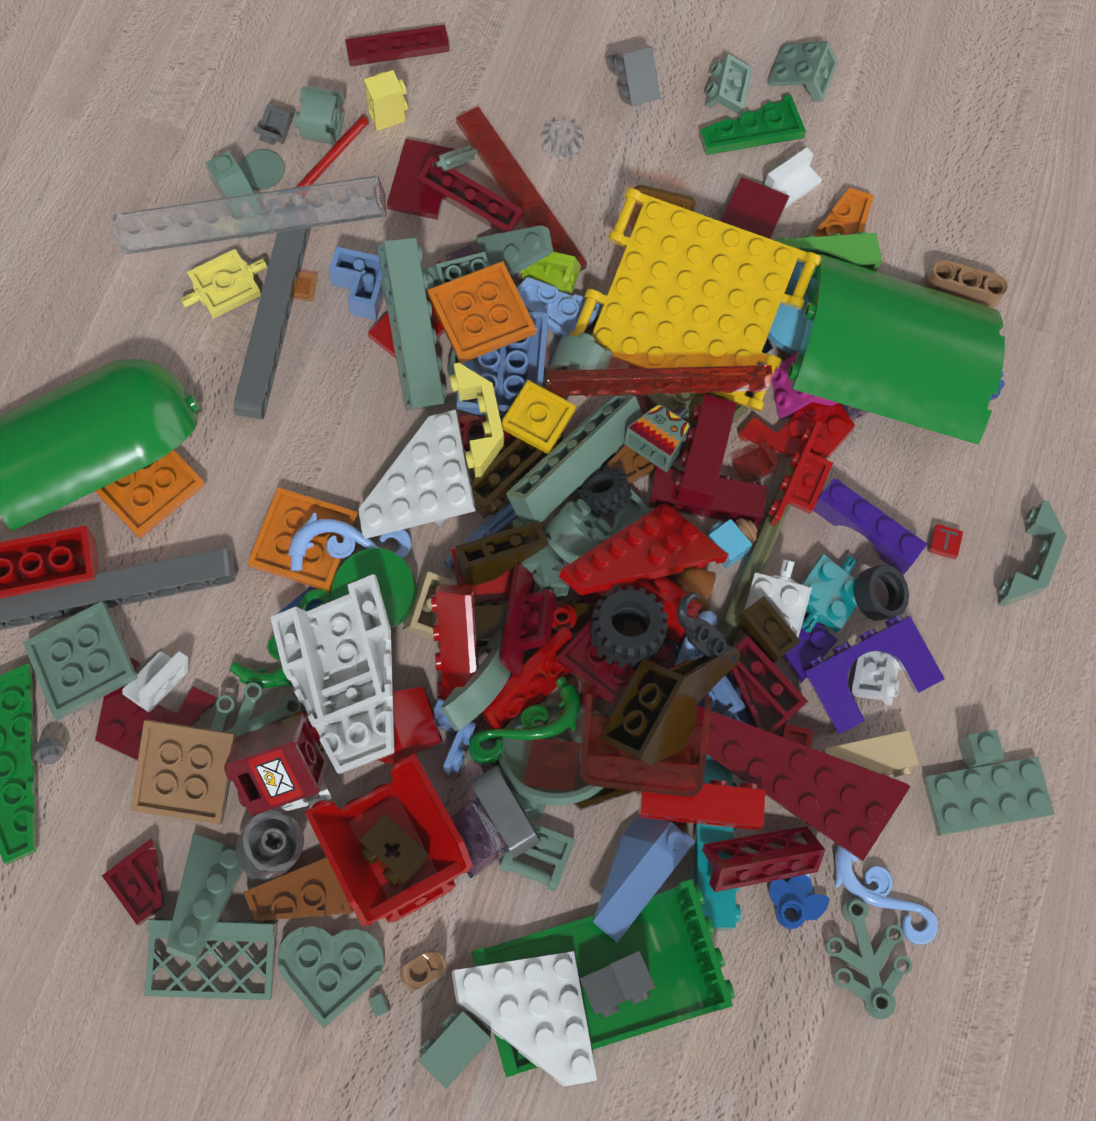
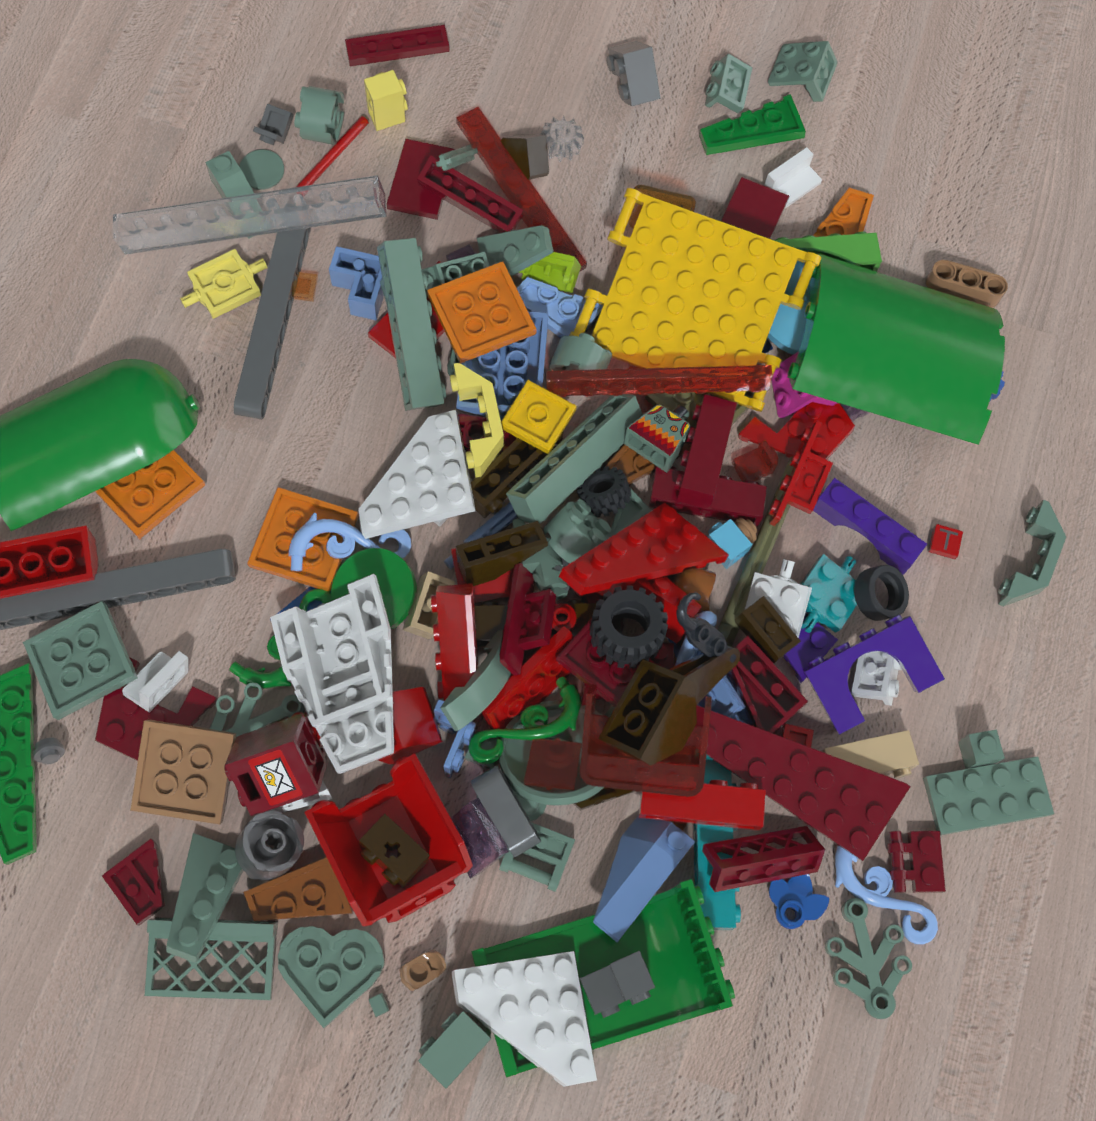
(529, 153): none -> dark brown slope
(925, 862): none -> dark red plate

